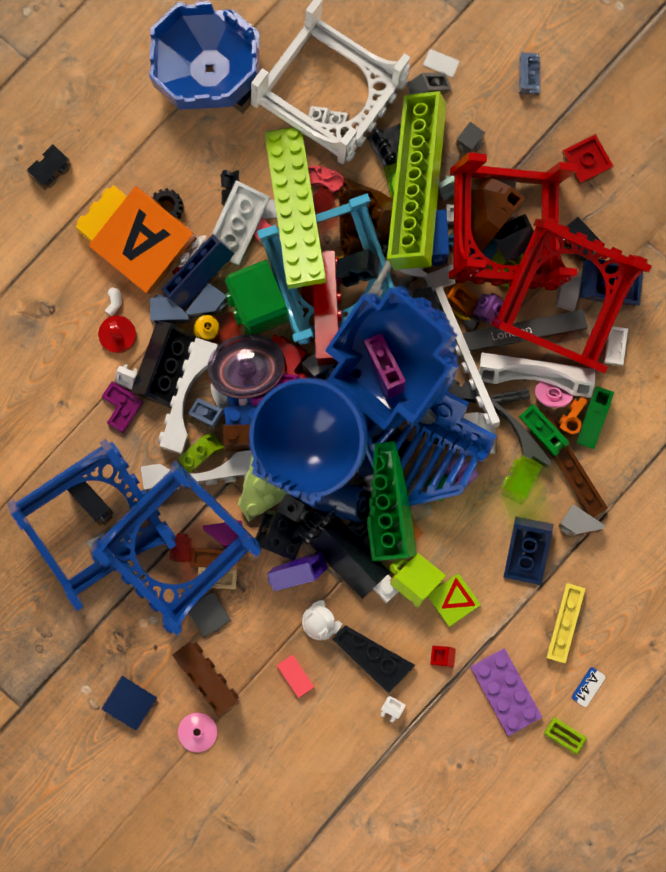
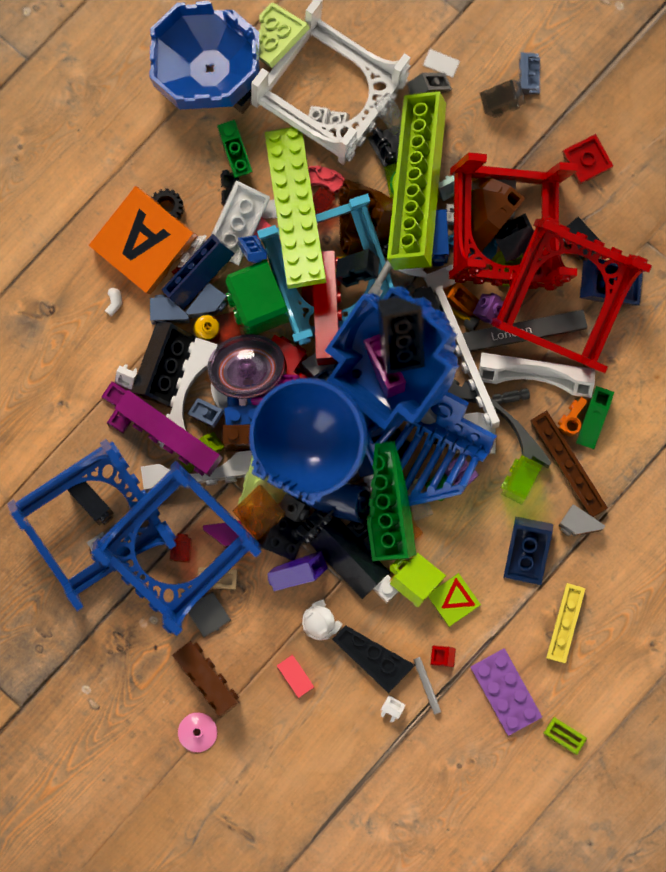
(49, 168): black brick -> none
(100, 213): yellow brick -> none
(117, 334): red tile -> none
(129, 703): dark blue slope -> none
(169, 433): none -> magenta brick
(203, 557): dark orange tile -> none
(234, 148): none -> green slope
(252, 248): none -> blue plate
(259, 512): none -> clear orange plate
(278, 33): none -> yellowish green plate
(389, 113): none -> clear plate
(401, 335): none -> black slope
(427, 685): none -> light grey bar
(470, 139): dark grey brick -> none
(502, 98): none -> clear smoke brick
(543, 429): green plate -> none
(552, 395): bright pink dish -> none
(568, 293): light grey slope -> none
(588, 687): sticker -> none
(616, 346): white plate -> none

